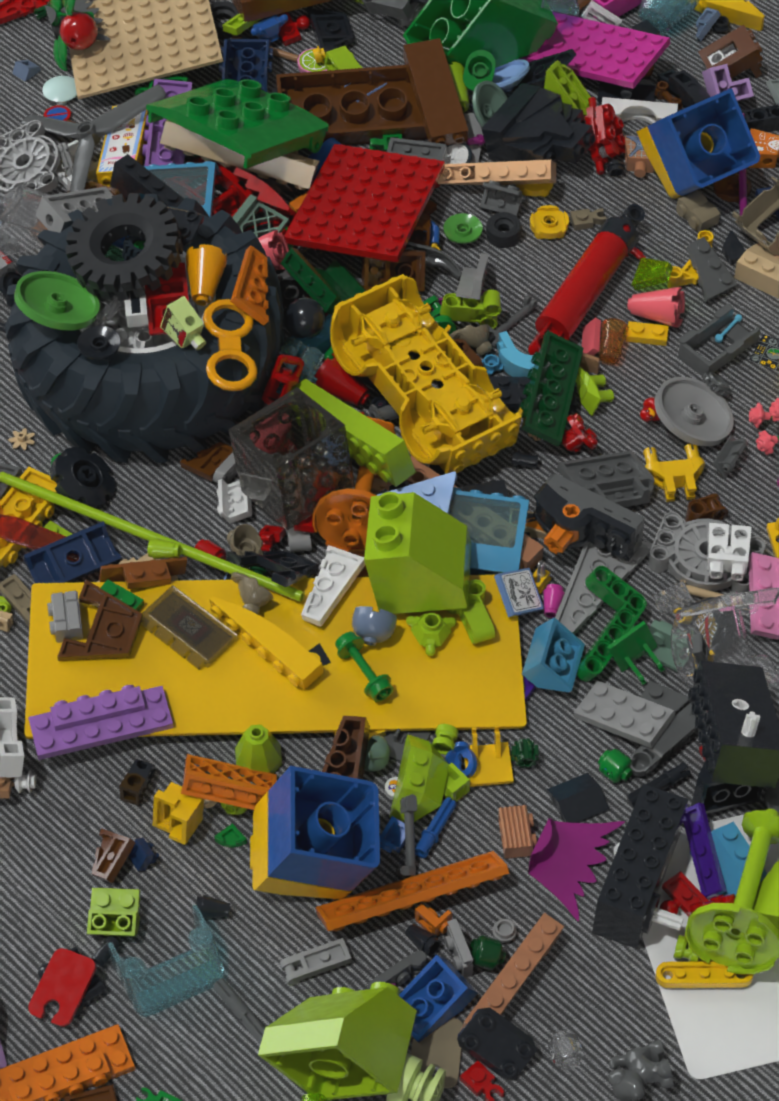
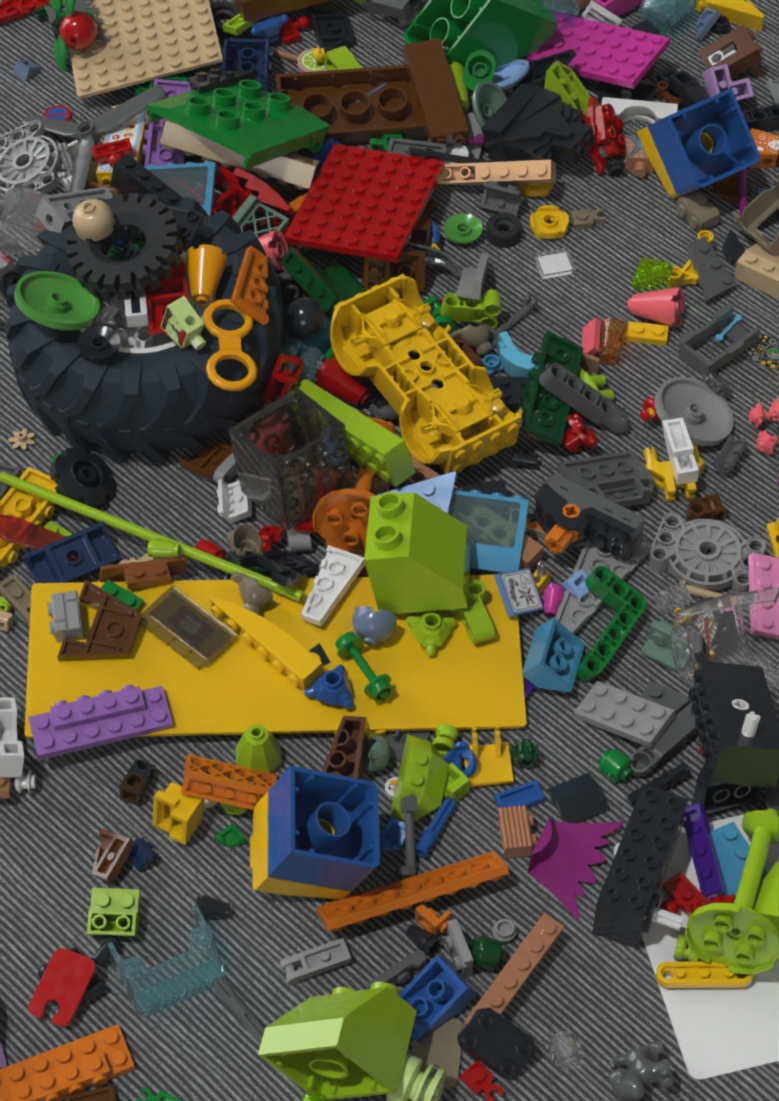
(60, 89): light aqua dish -> none
(93, 220): none -> tan cylinder
(112, 151): none -> red plate
(218, 78): none -> black wing
(332, 688): none -> blue rock
(427, 153): none -> black bar
(526, 794): none -> blue tile
(554, 263): none -> clear piece
(576, 584): none -> light blue slope
(584, 398): none -> dark grey piece
(590, 276): red piece -> none
(633, 646): green plate -> none
(680, 451): none -> white slope
(728, 558): white hips -> none

